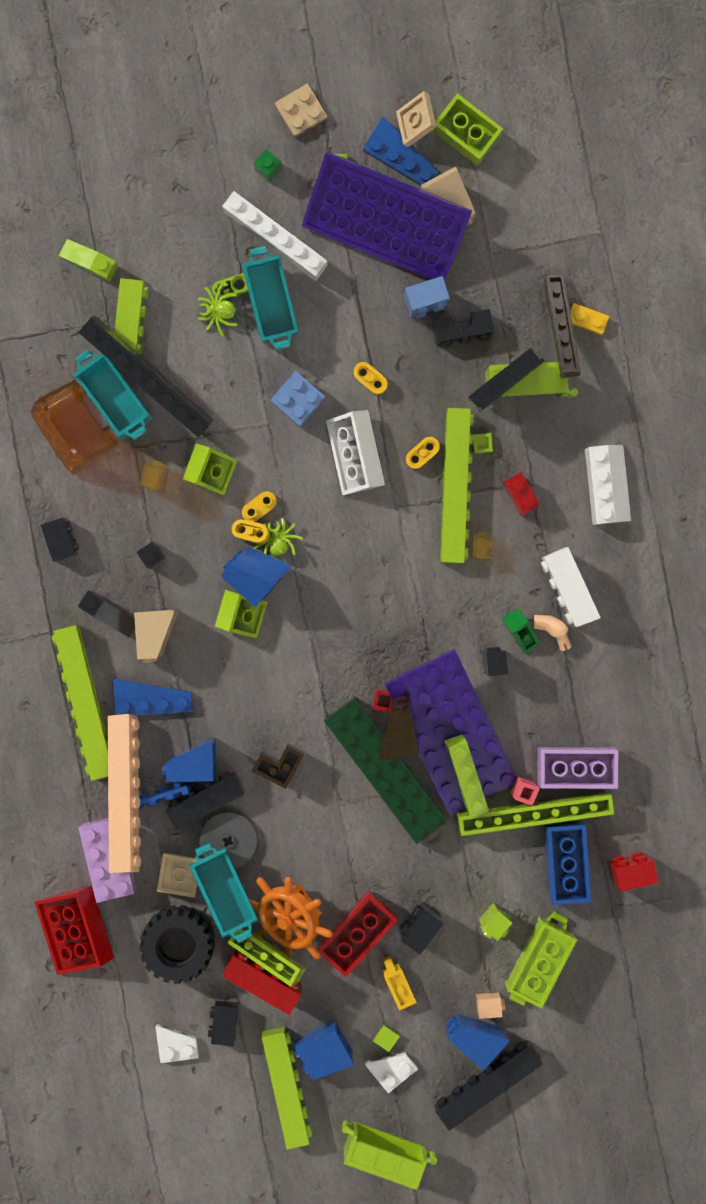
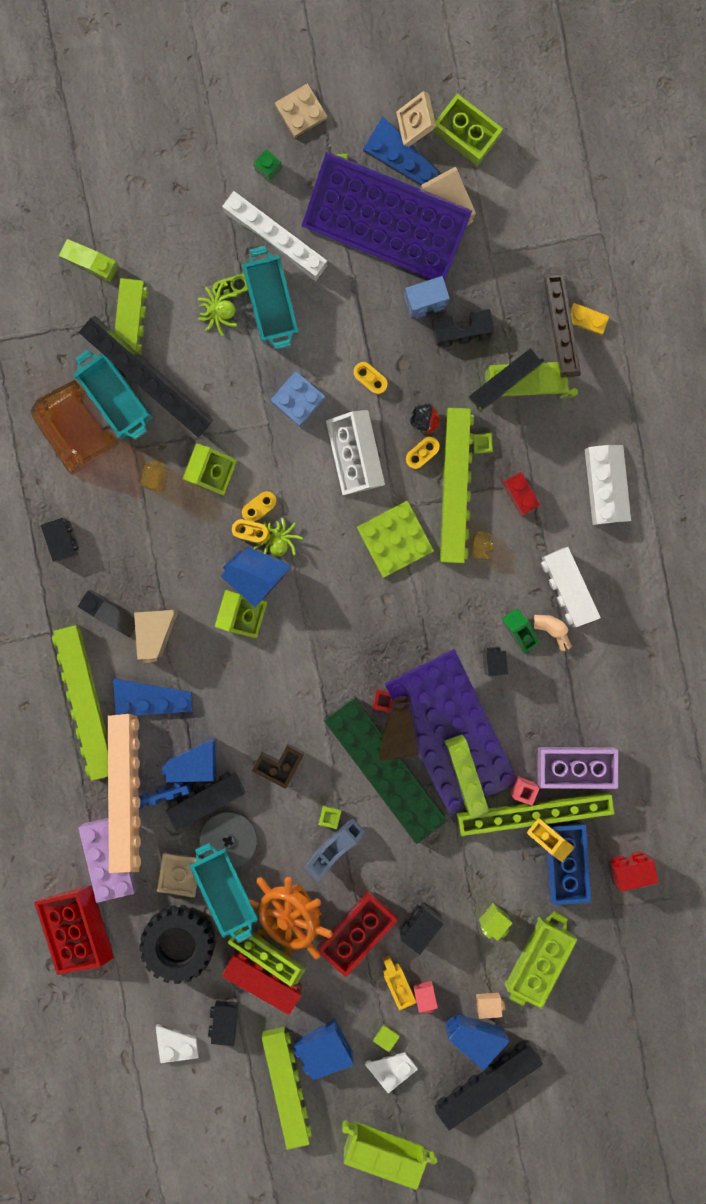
(151, 555): black brick -> none
(329, 817): none -> lime plate
(334, 848): none -> sand blue arch
(395, 539): none -> lime plate
(425, 418): none -> black piece
(425, 997): none -> coral brick
(550, 840): none -> yellow slope

